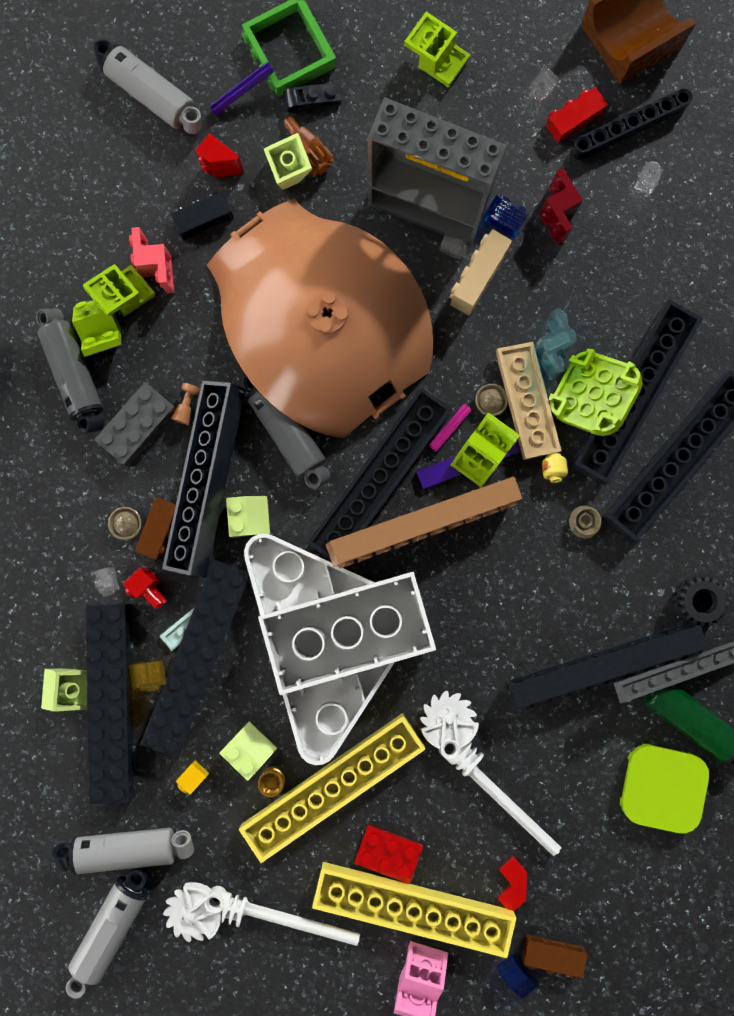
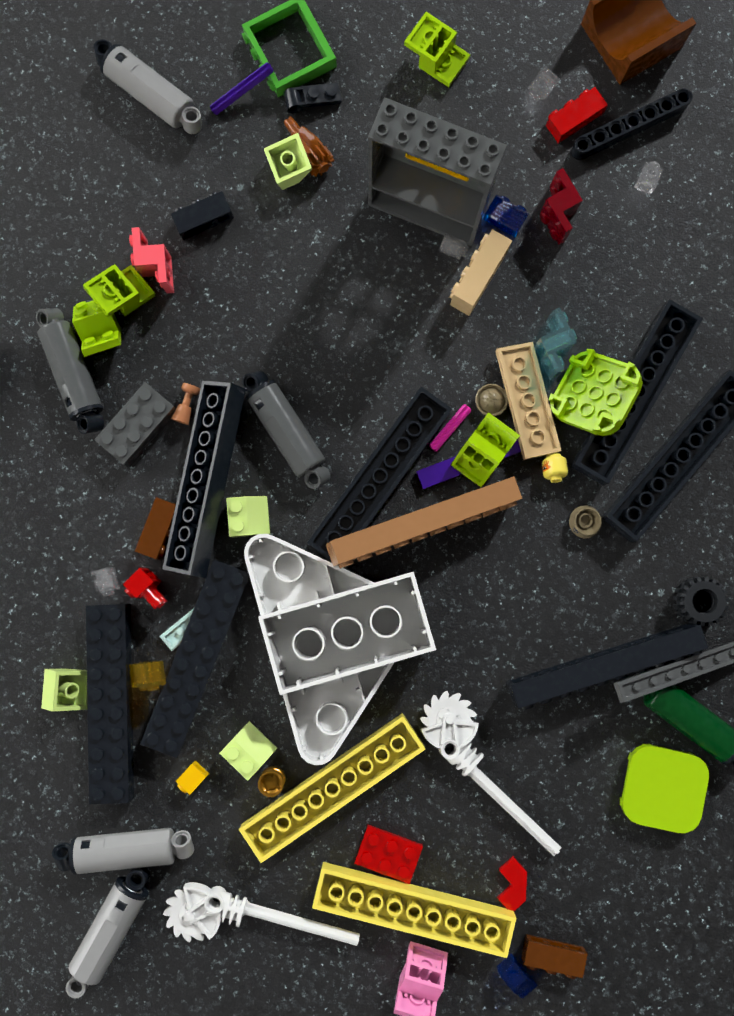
(124, 523): dark tan hat -> none
(218, 158): red slope -> none
(318, 369): nougat panel -> none

